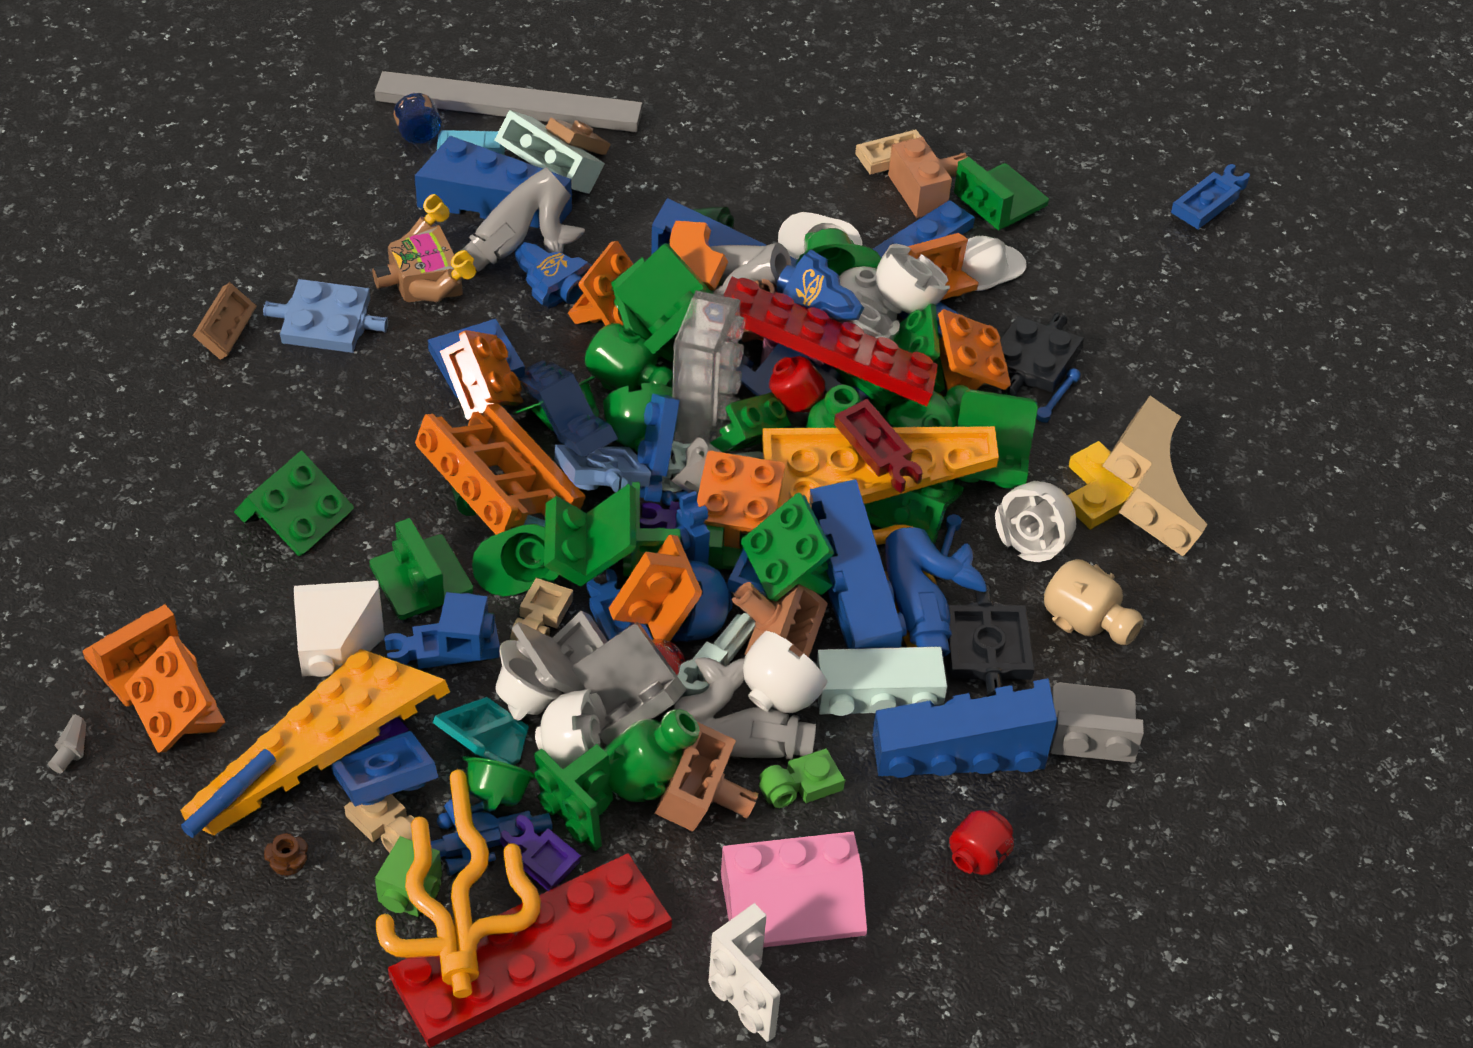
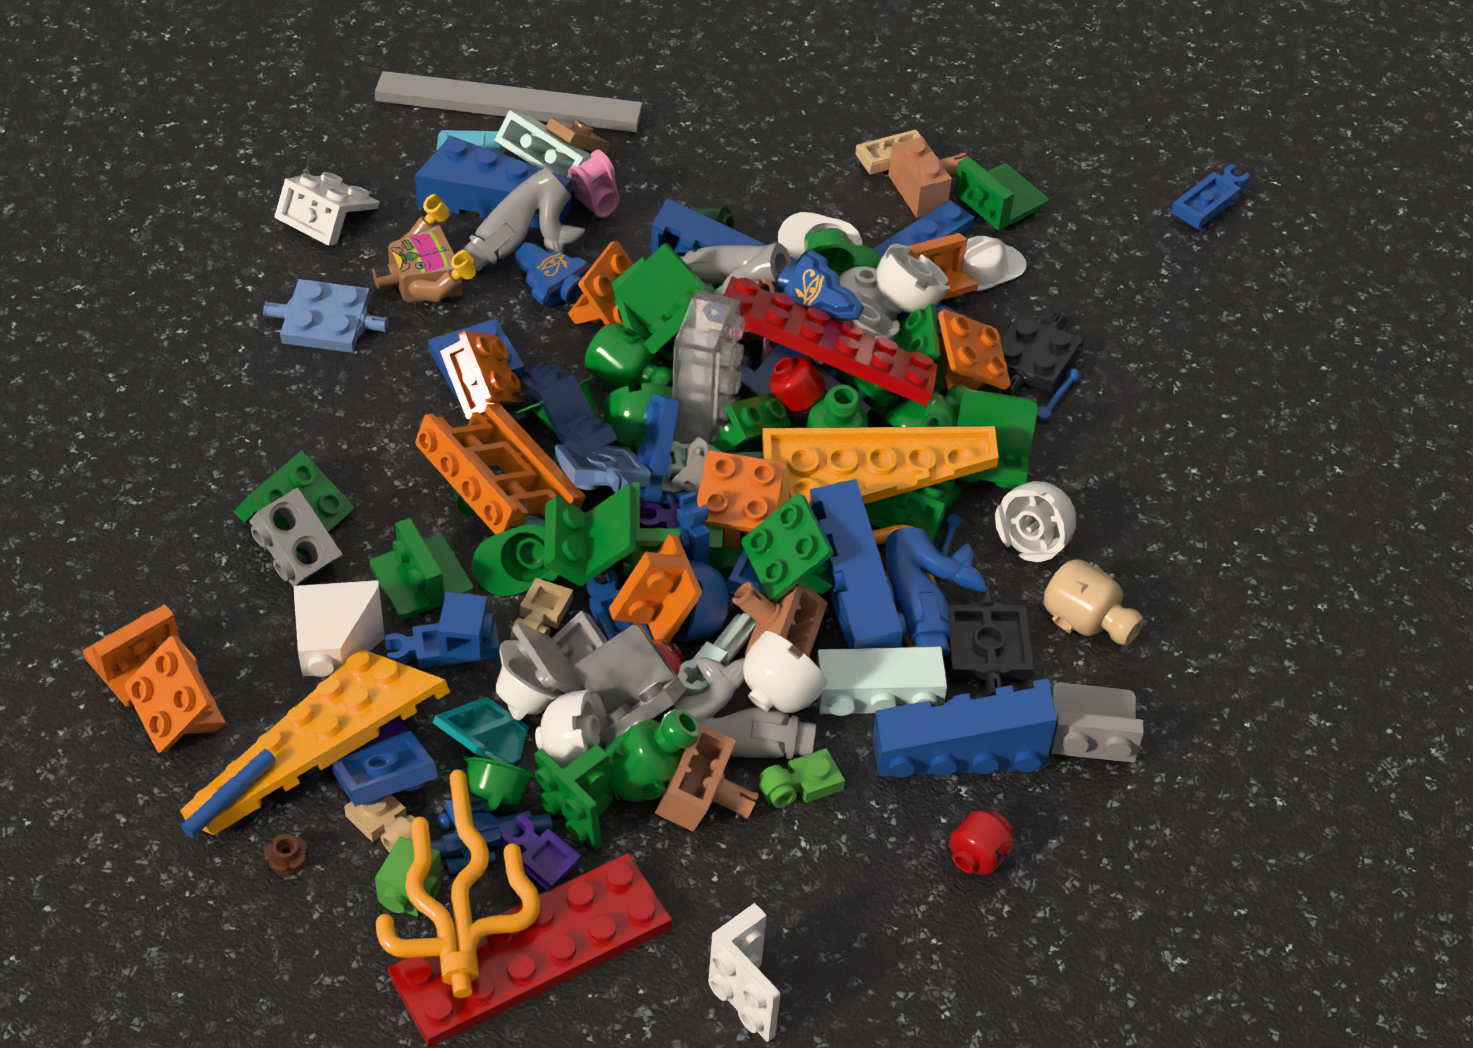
(69, 745): light grey bar -> none
(224, 320): medium nougat plate -> none
(304, 533): none -> light grey brick
(320, 205): none -> white bracket
(417, 118): clear blue head -> none
(596, 184): none -> bright pink piece
(692, 245): orange tile -> none
(802, 884): bright pink slope -> none
(878, 443): dark red plate -> none
(1104, 491): yellow plate -> none
(1145, 464): tan arch -> none

